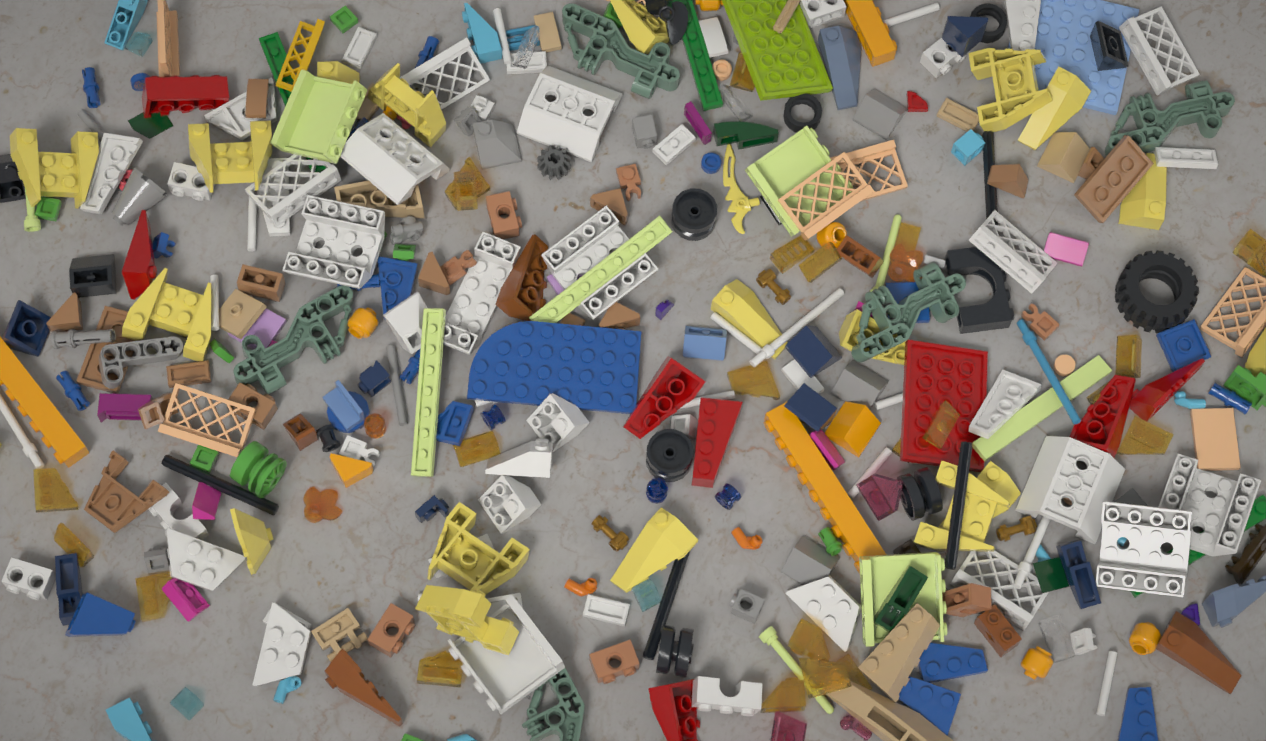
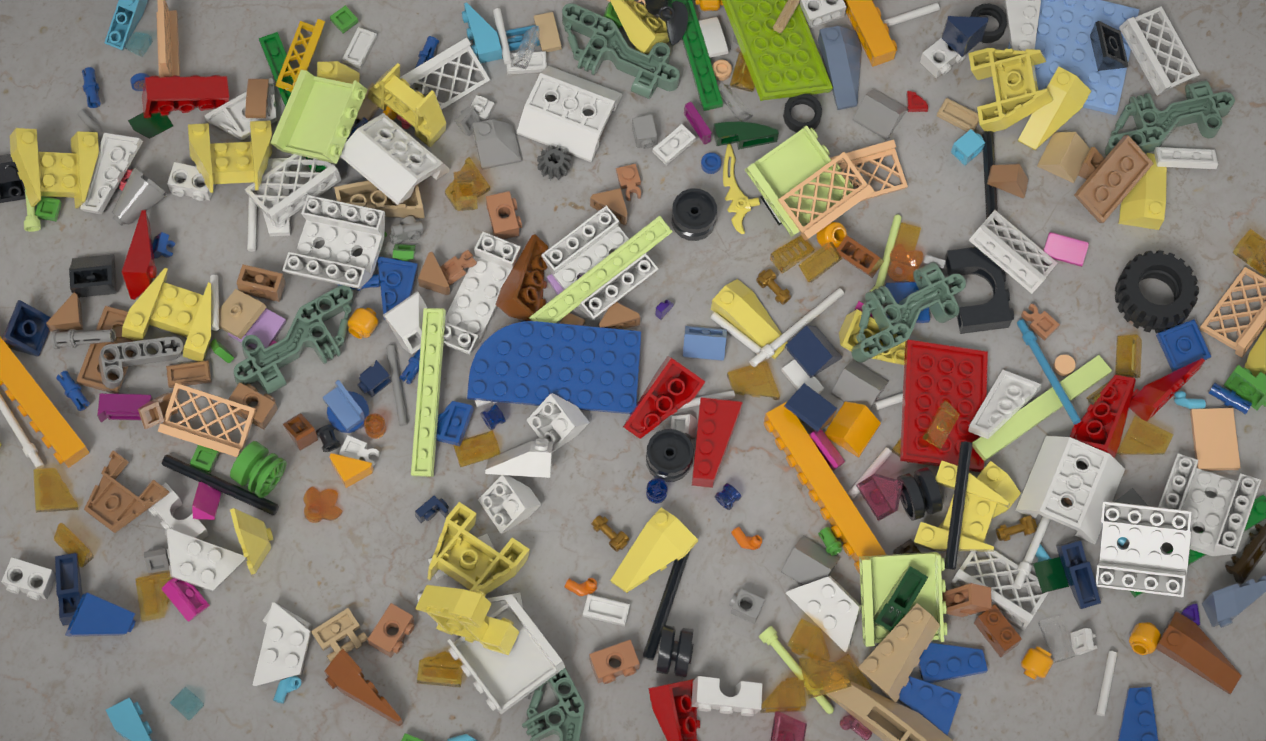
(646, 594): clear light blue slope -> none

